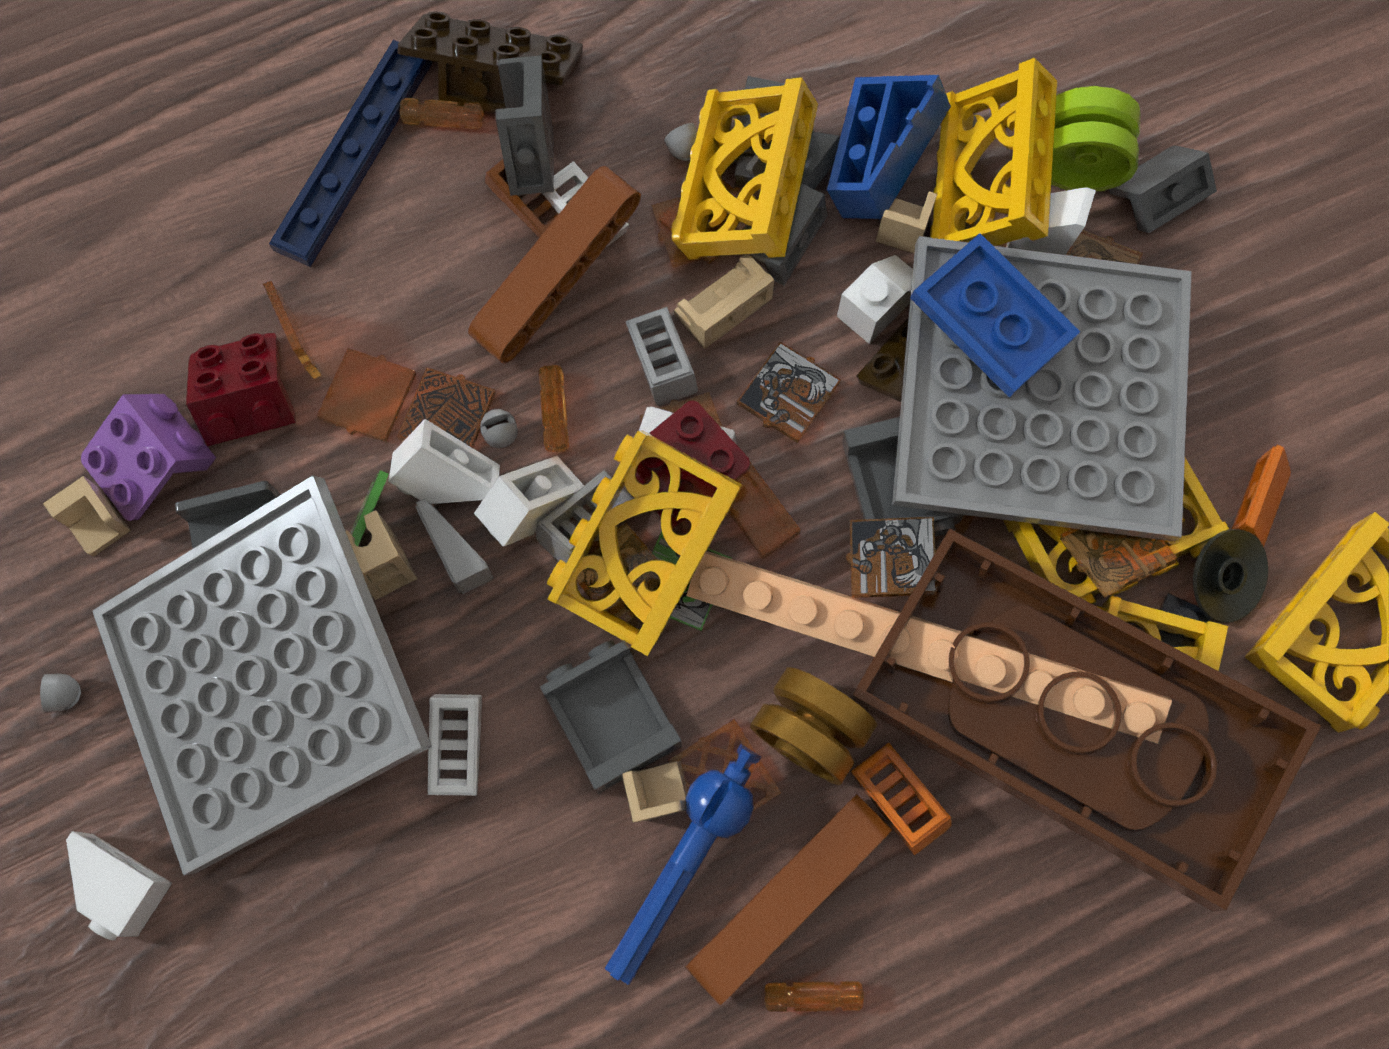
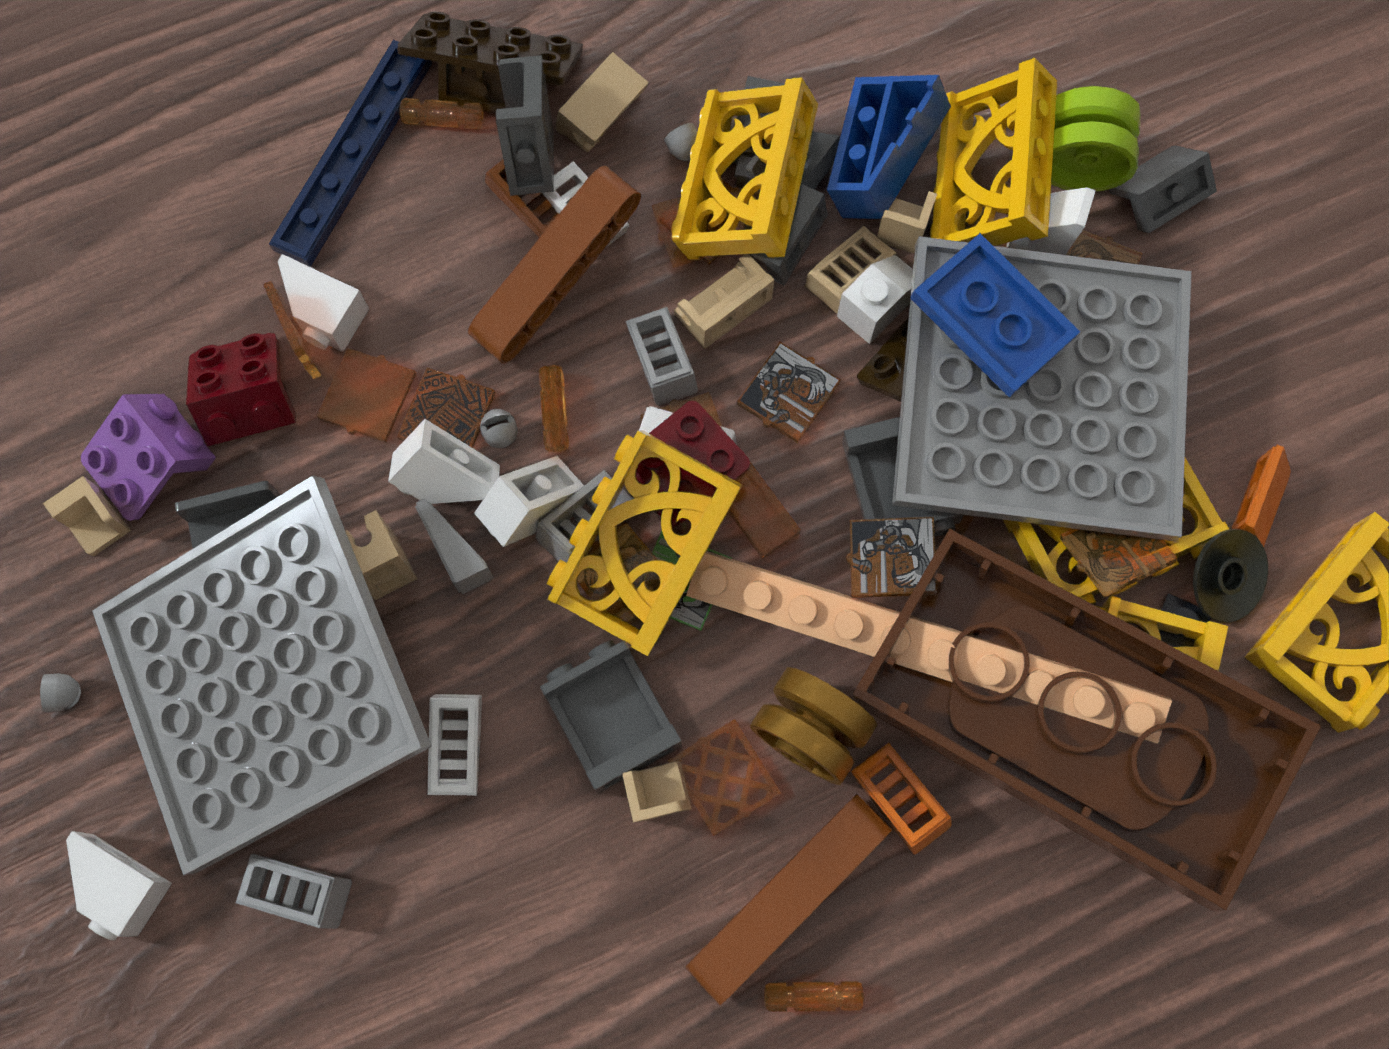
(322, 305): none -> white slope
(323, 901): none -> light grey slope
(368, 505): bright green piece -> none
(599, 102): none -> tan hinge
(718, 807): blue piece -> none
(824, 287): none -> tan slope

